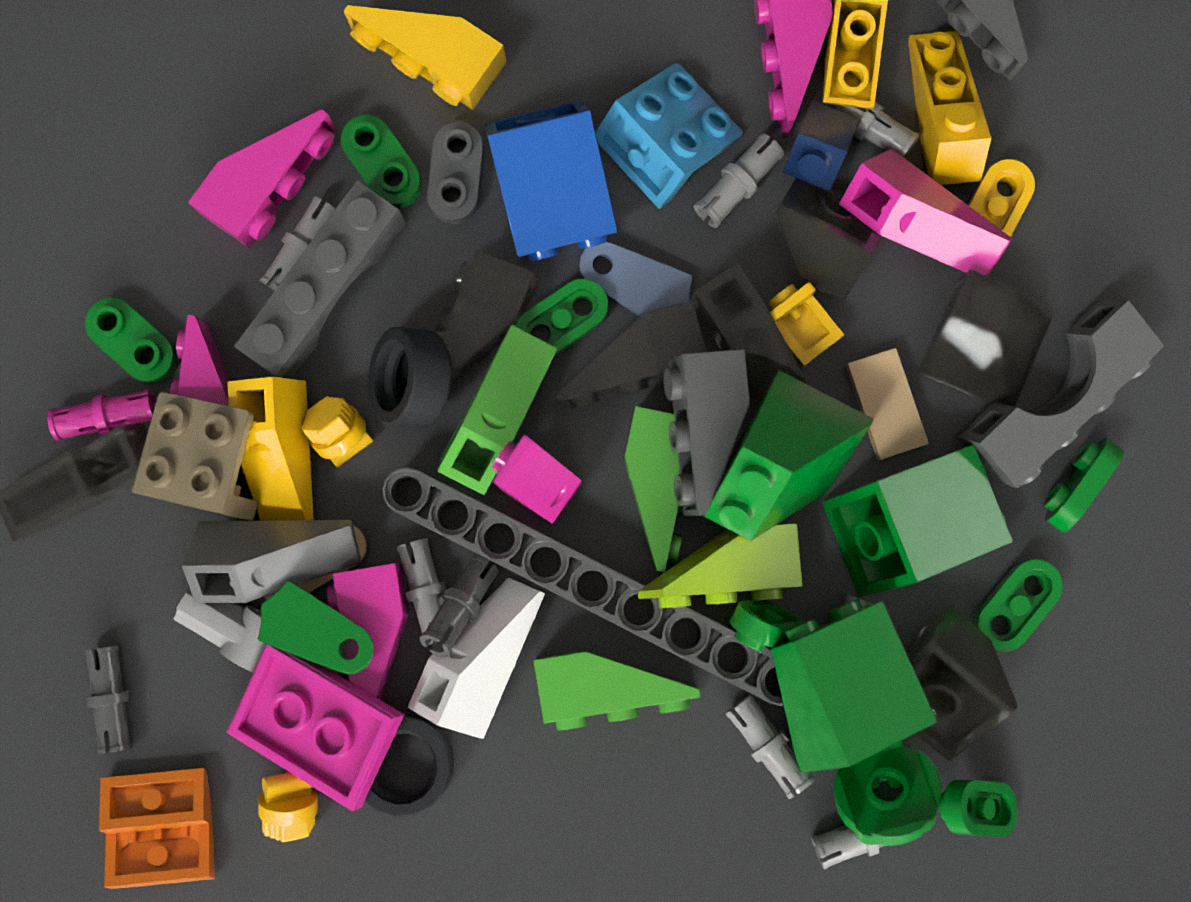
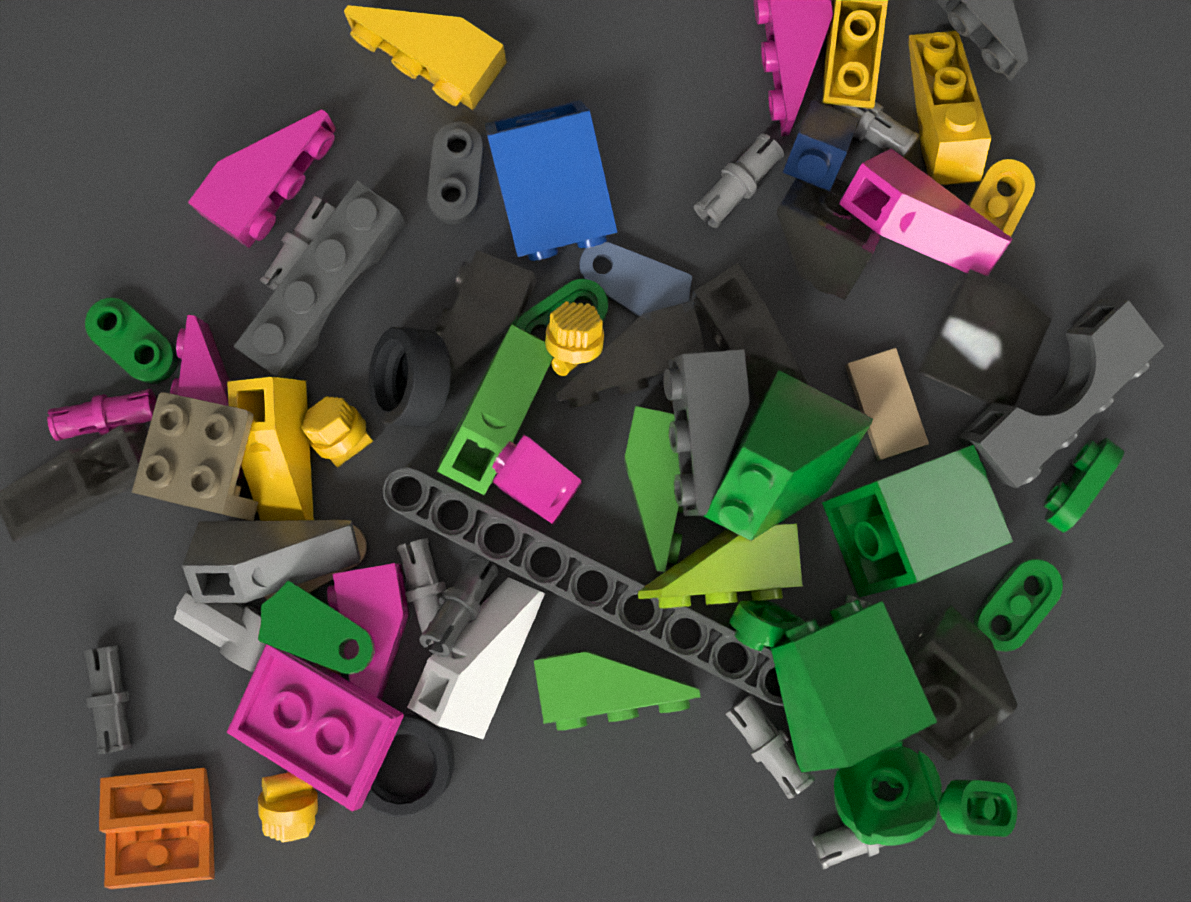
(381, 159): green plate -> none
(573, 336): none -> yellow piece
(665, 132): dark azure bracket -> none
(803, 323): yellow bracket -> none

